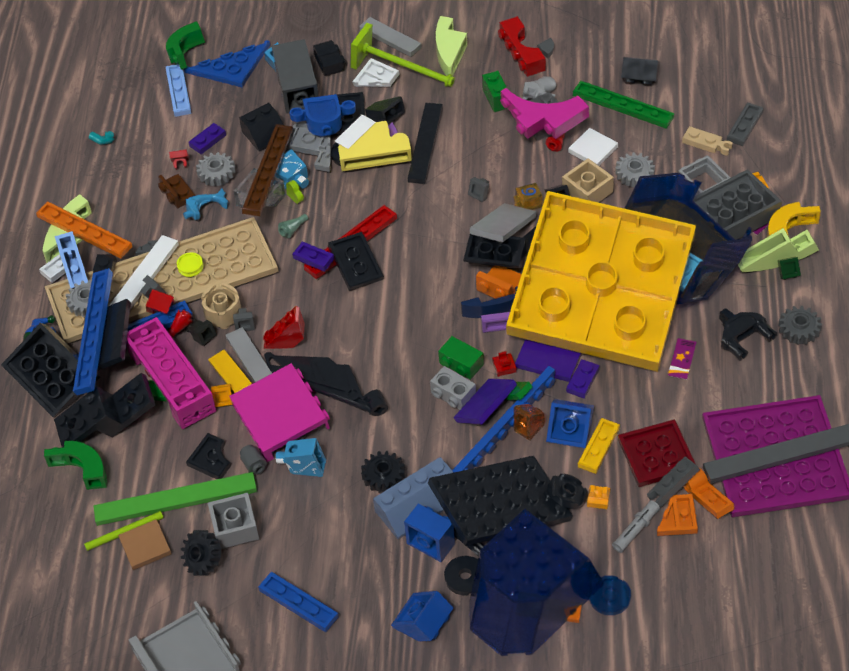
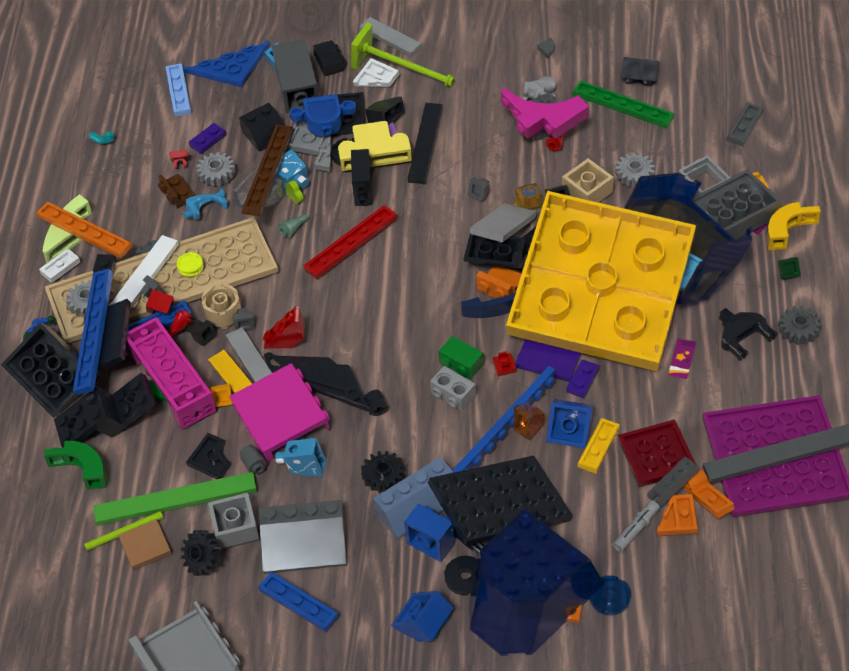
(71, 259): light blue slope -> none
(182, 41): green arch -> none
(302, 536): none -> slope
(313, 256): dark purple plate -> none
(355, 131): white sticker -> none
(355, 261): black tile -> none
(361, 177): none -> black window
(449, 45): yellowish green slope -> none
(485, 401): dark purple tile -> none
(492, 86): green brick -> none
(494, 322): medium lavender tile -> none
(519, 391): green tile -> none
(529, 59): red arch -> none
(571, 500): black tile -> none
(593, 146): white tile -> none
(598, 497): light orange tile -> none
(706, 141): tan plate -> none
(777, 247): yellowish green slope -> none

